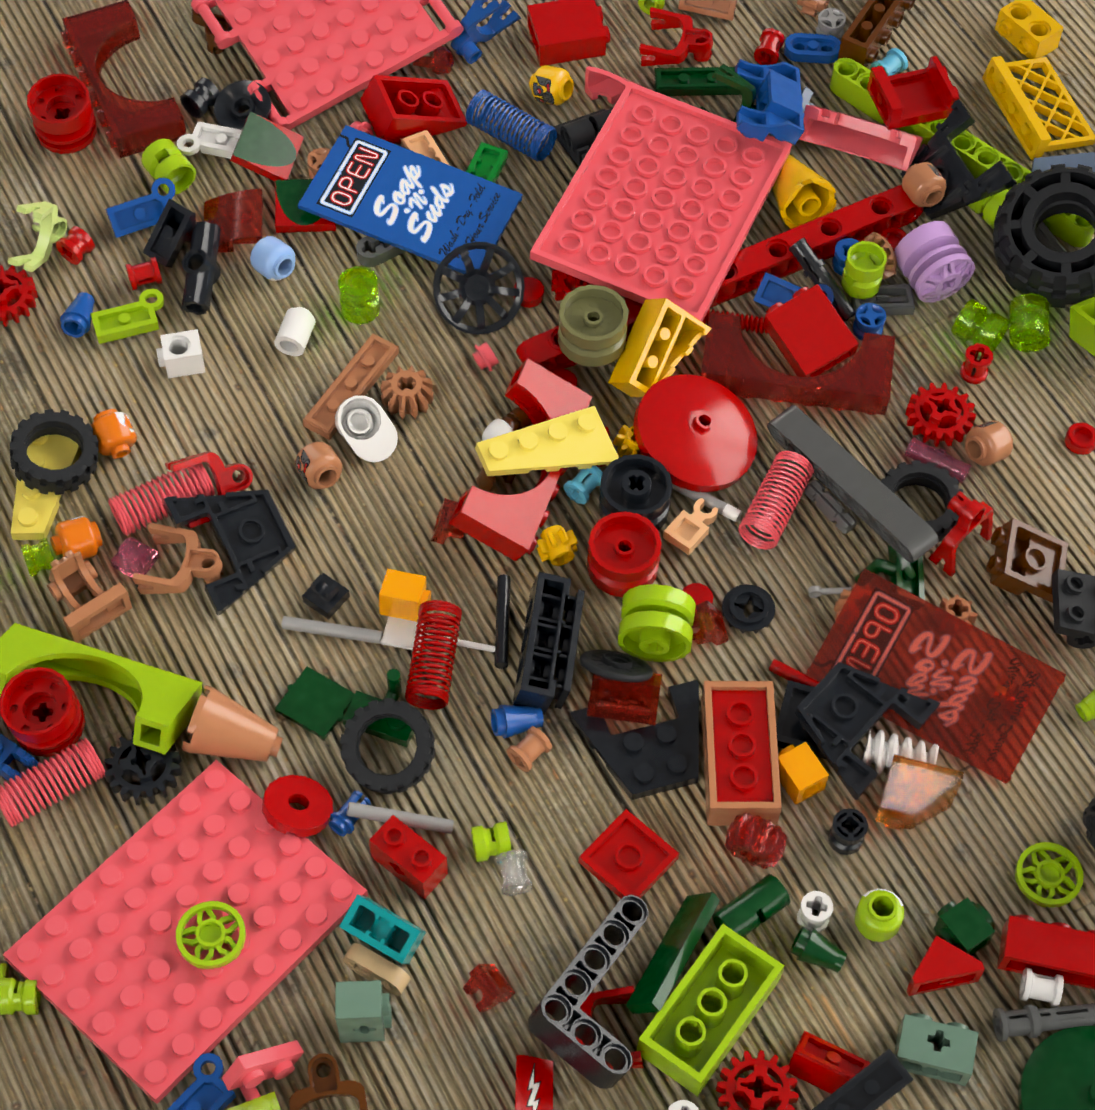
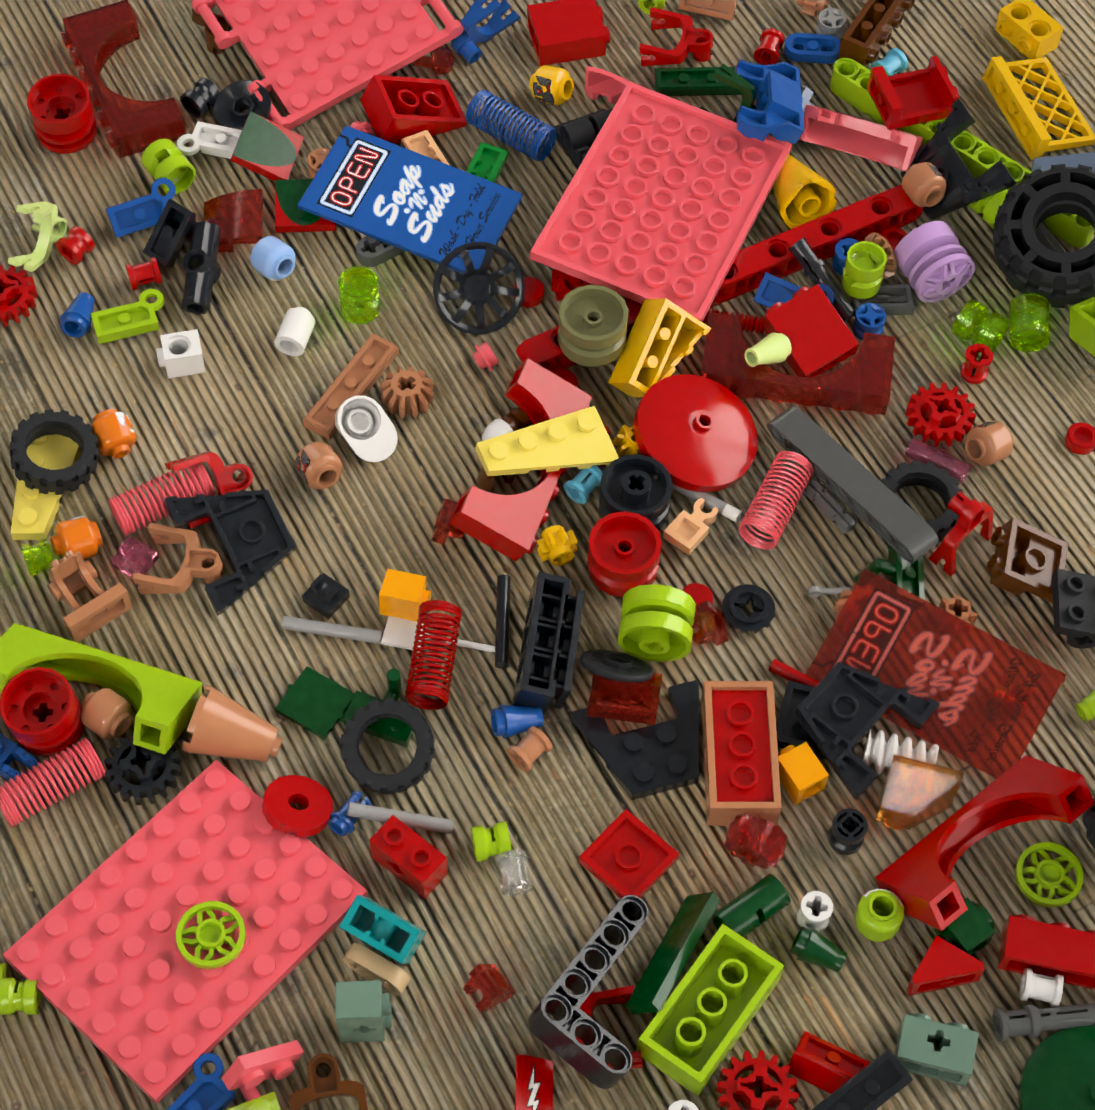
(106, 714): none -> nougat head
(770, 350): none -> yellowish green cone
(1021, 794): none -> red arch

